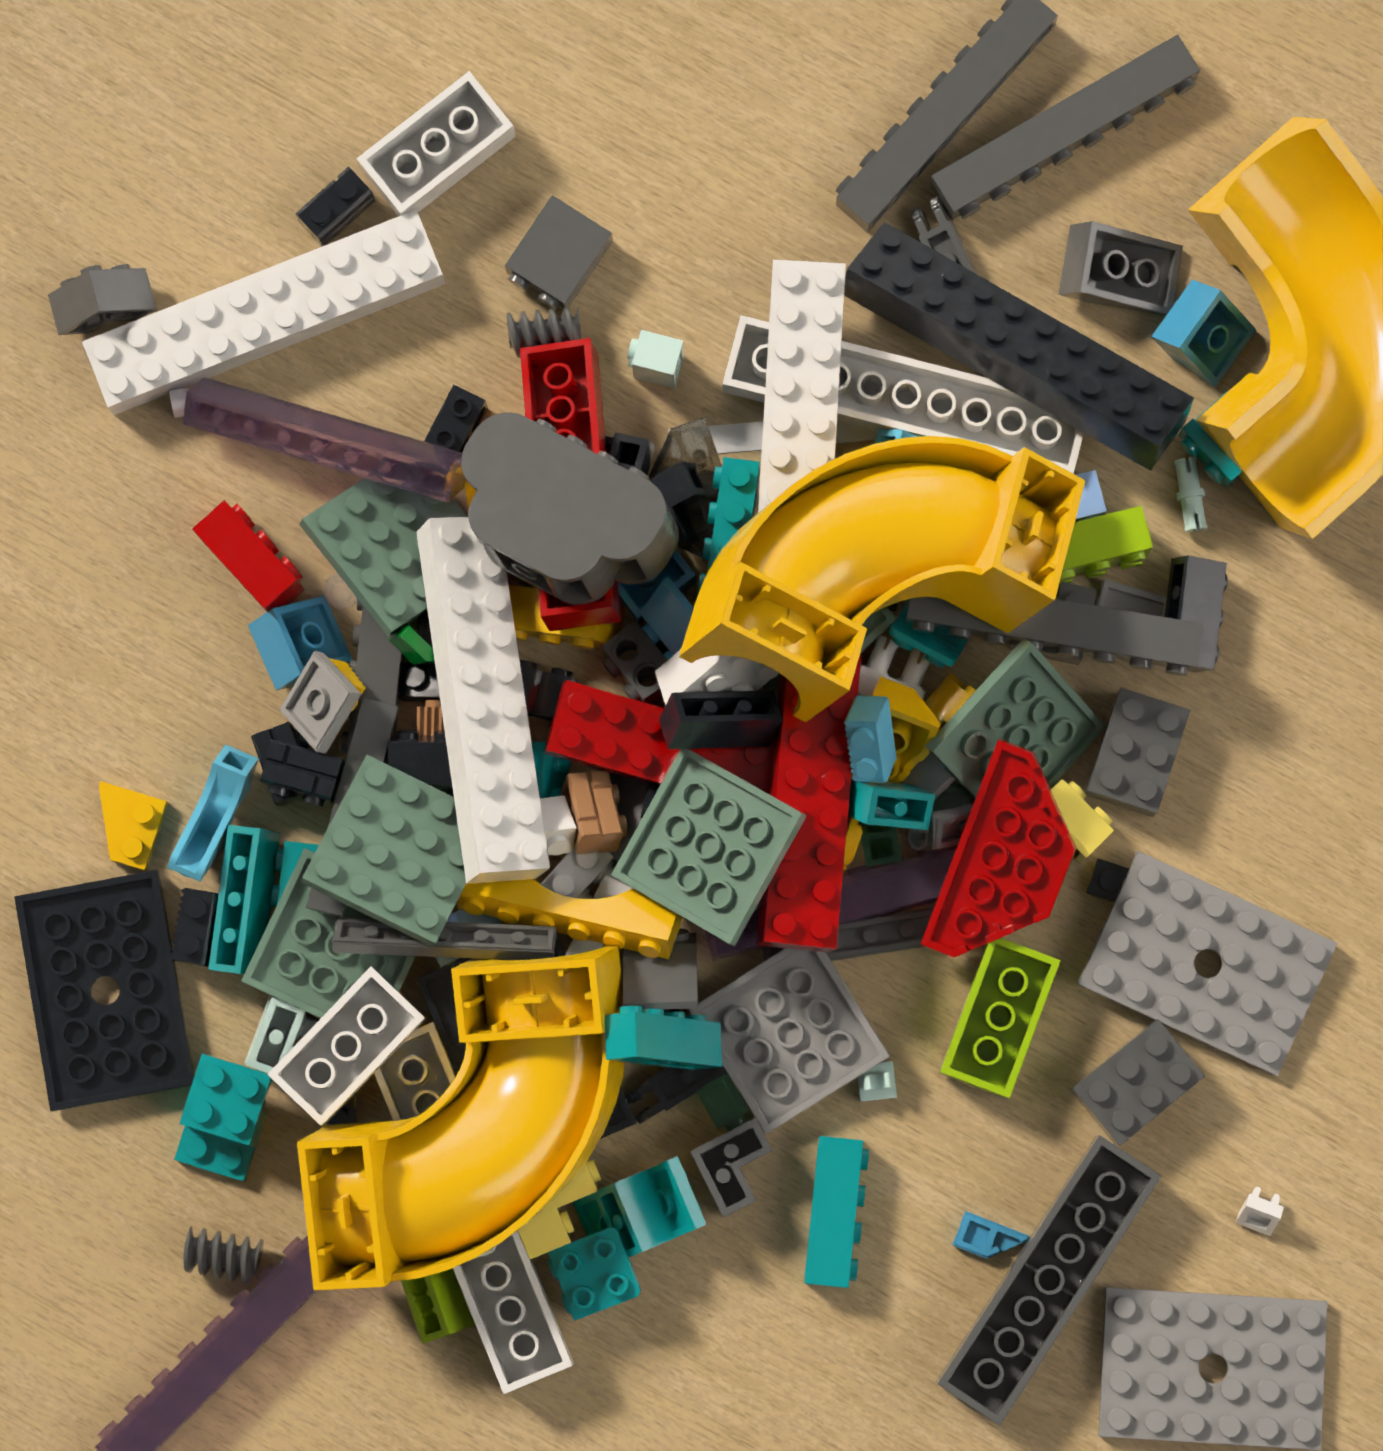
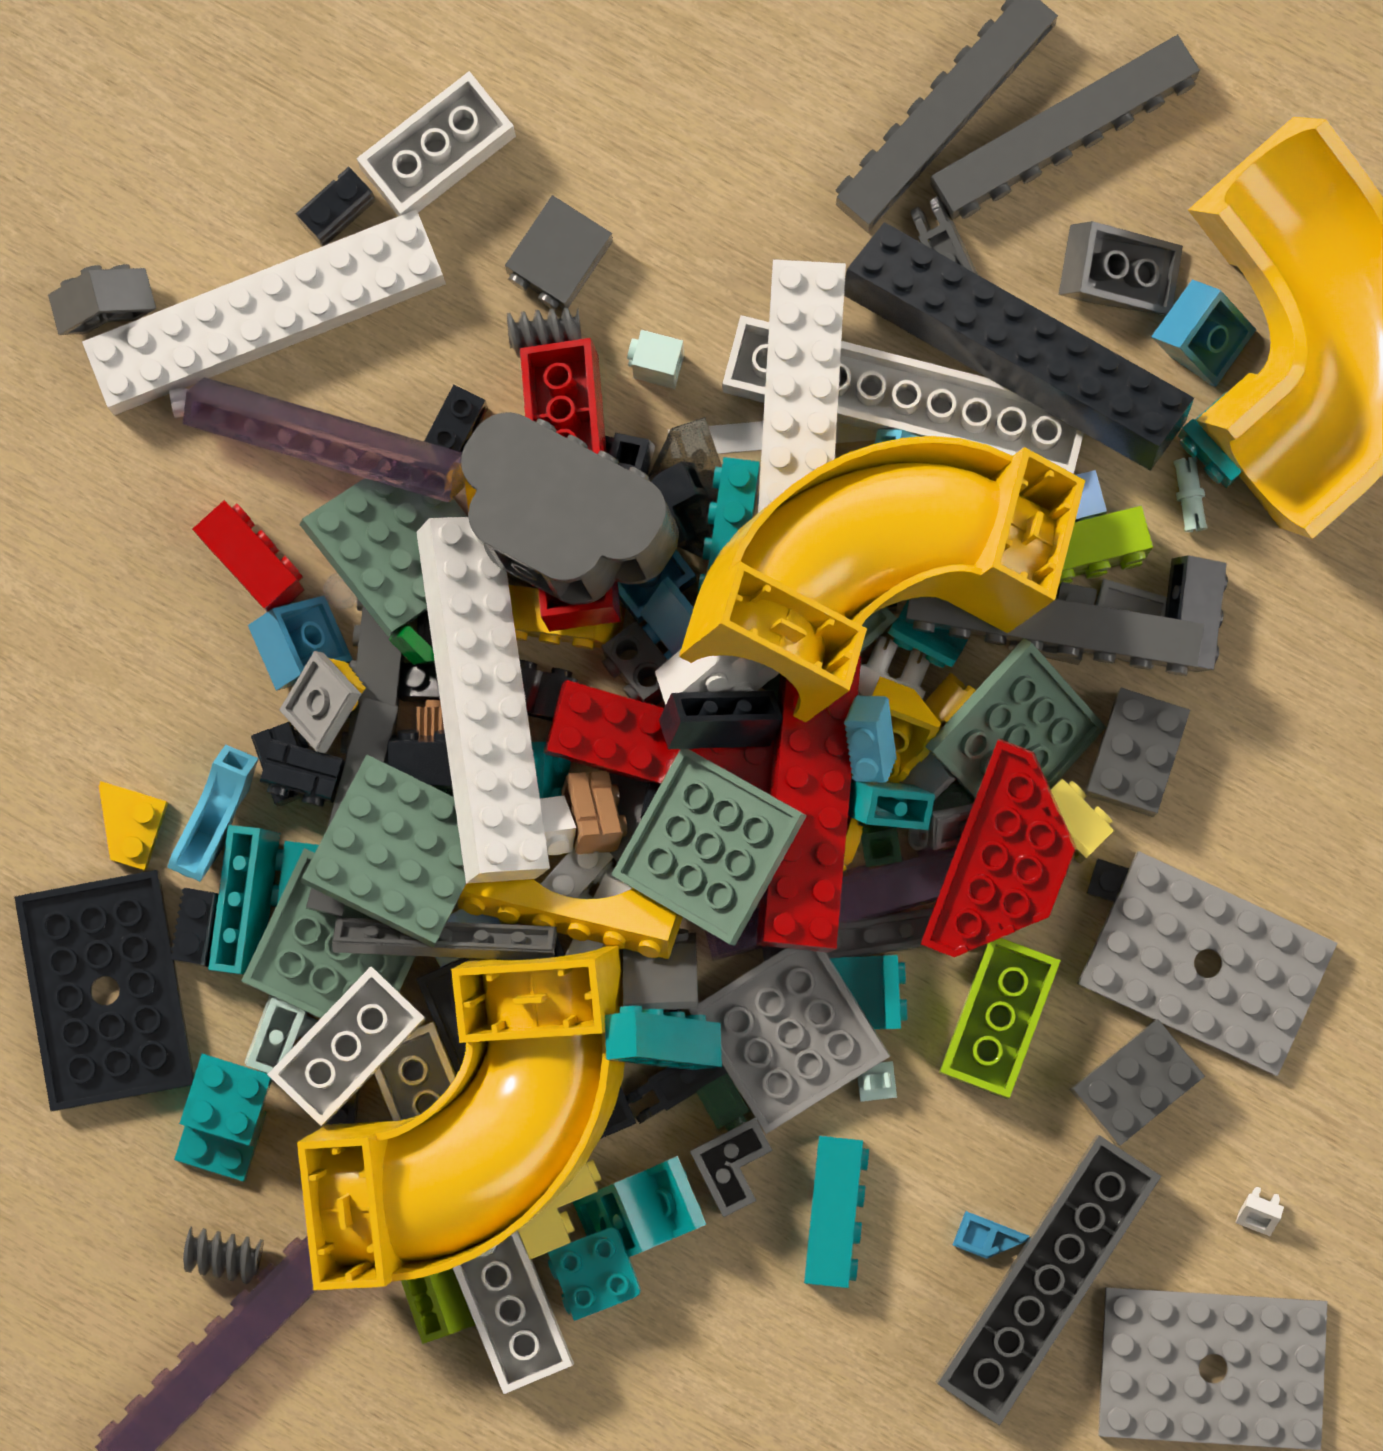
(875, 987): none -> teal bracket

